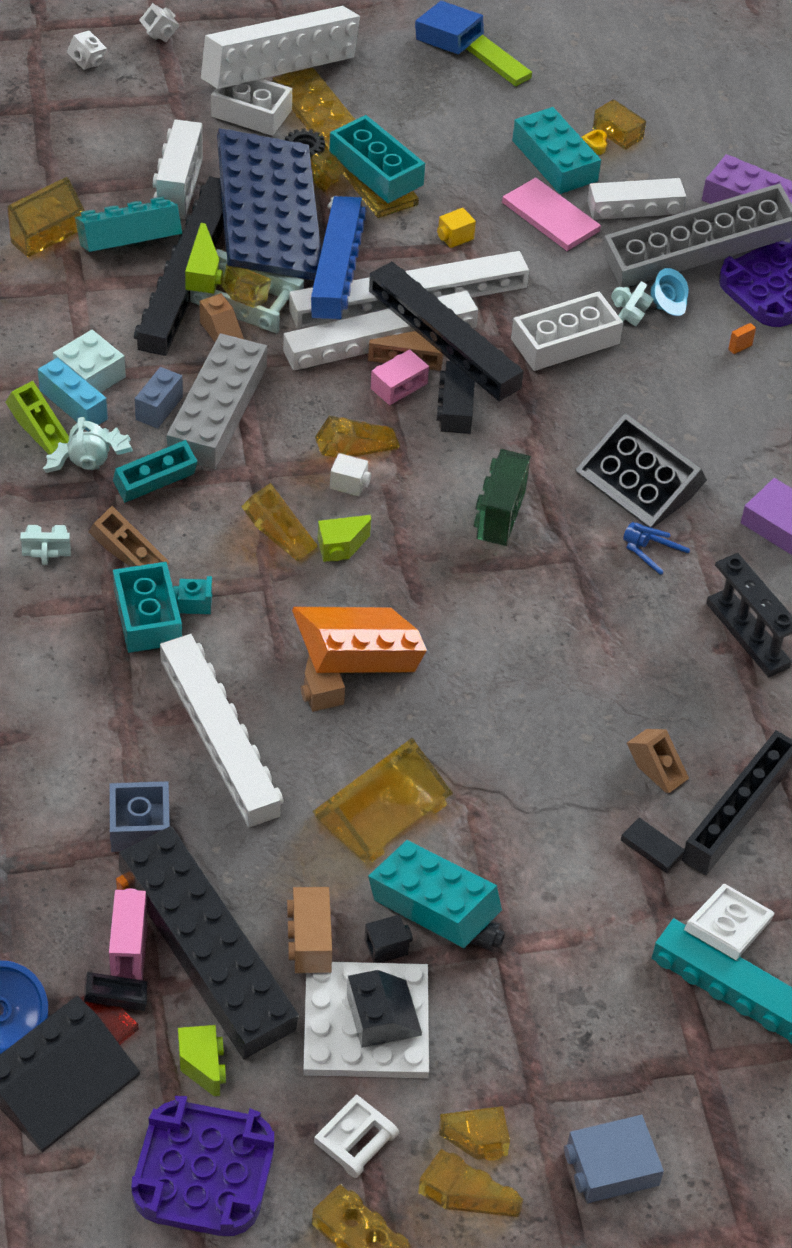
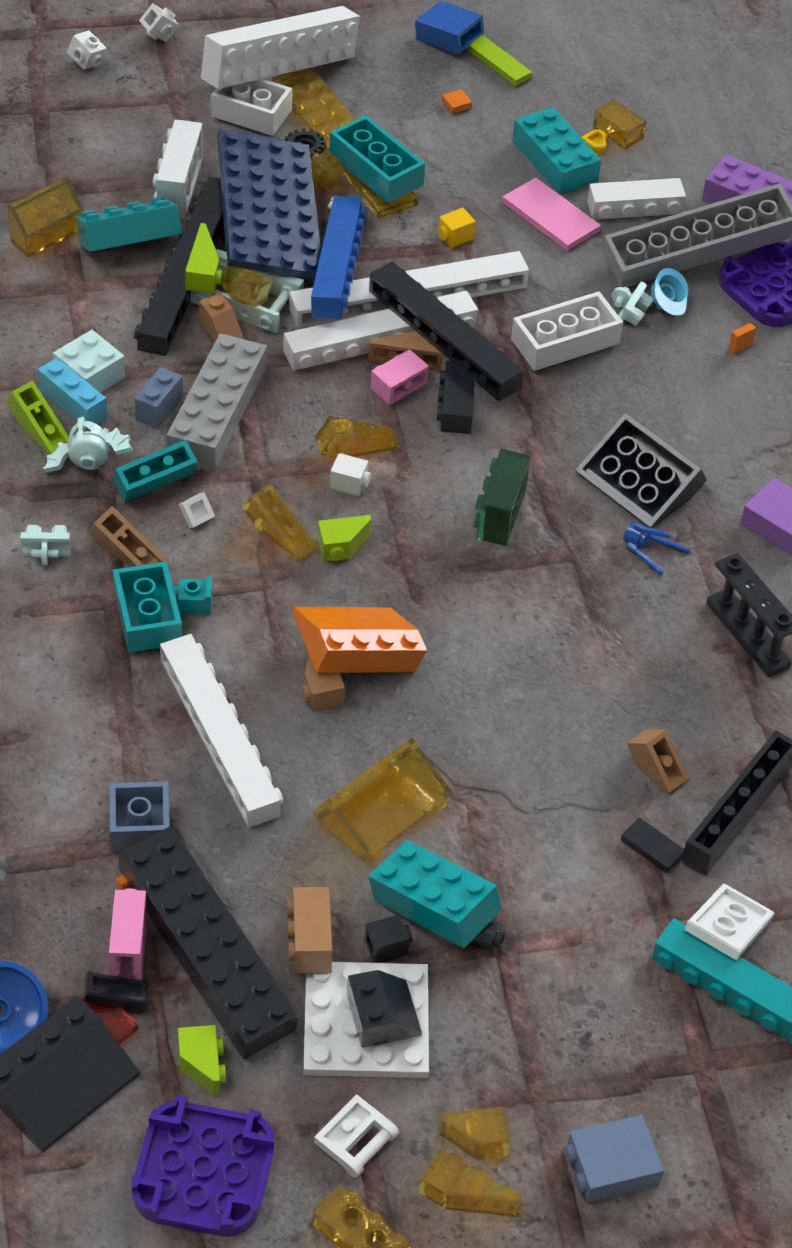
(196, 510): none -> white plate
(457, 101): none -> orange tile

